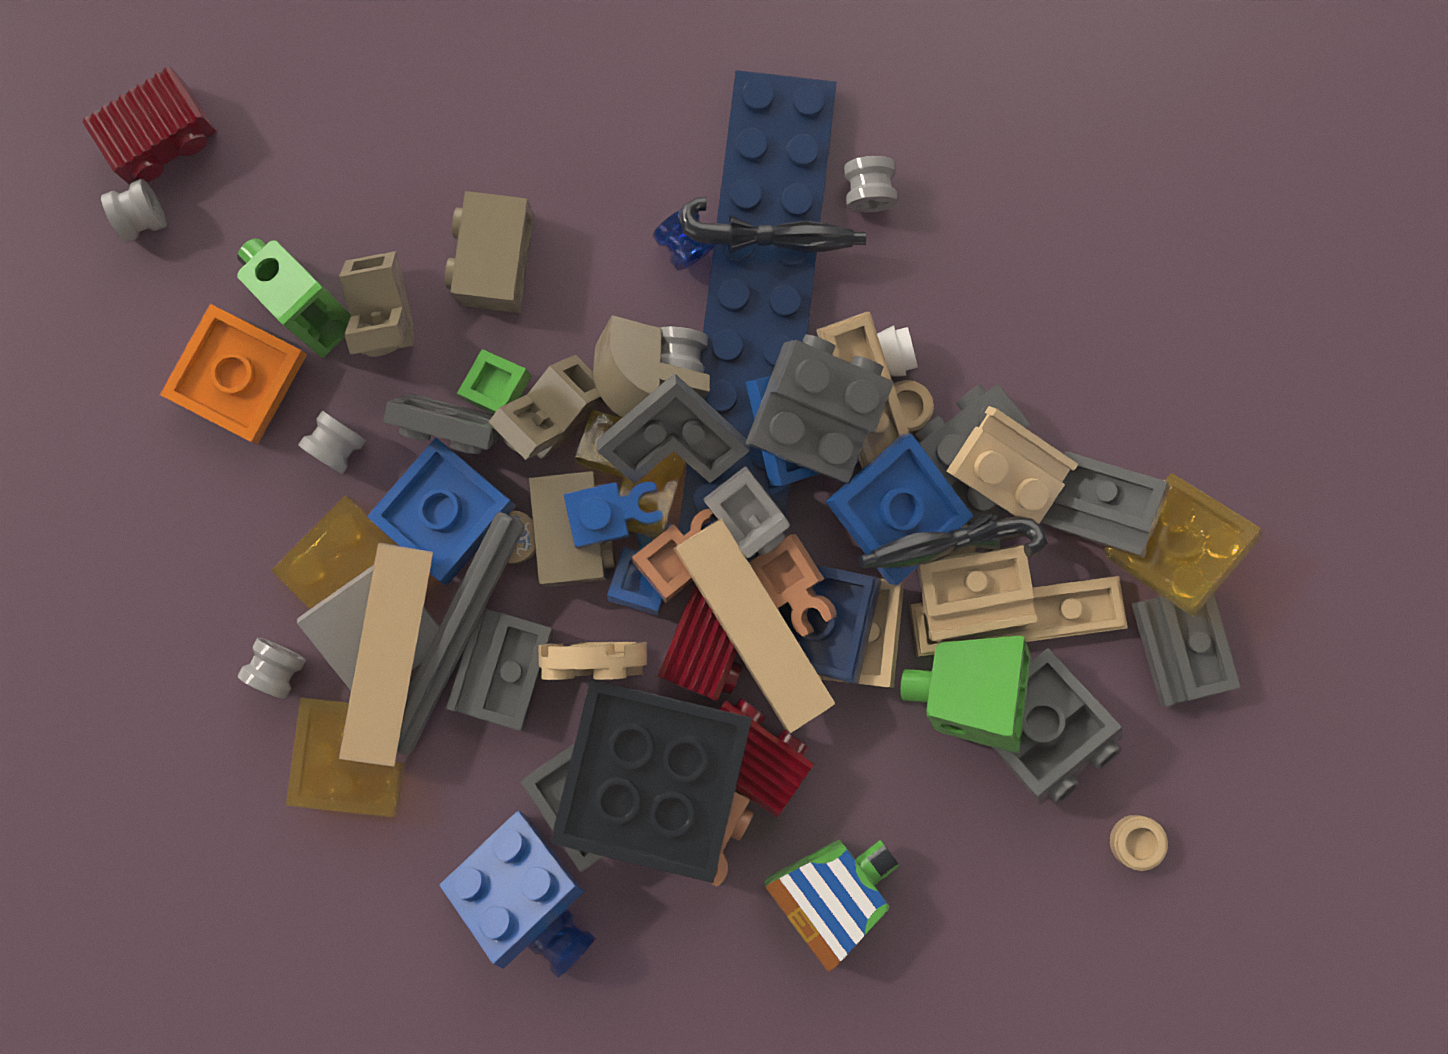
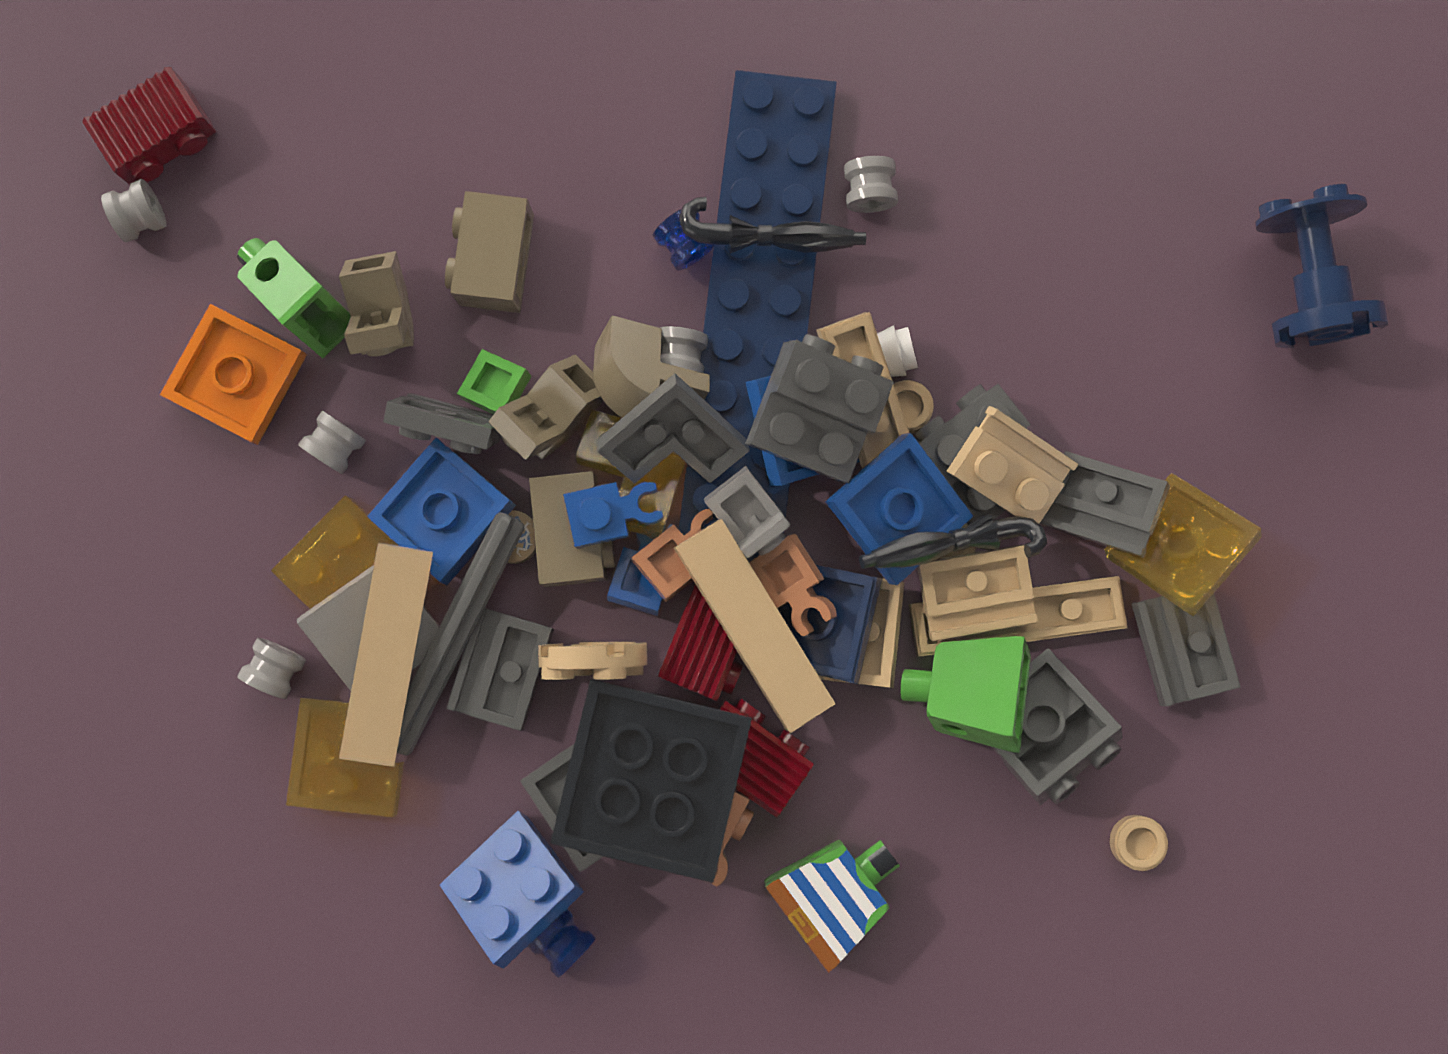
(1324, 288): none -> dark blue piece

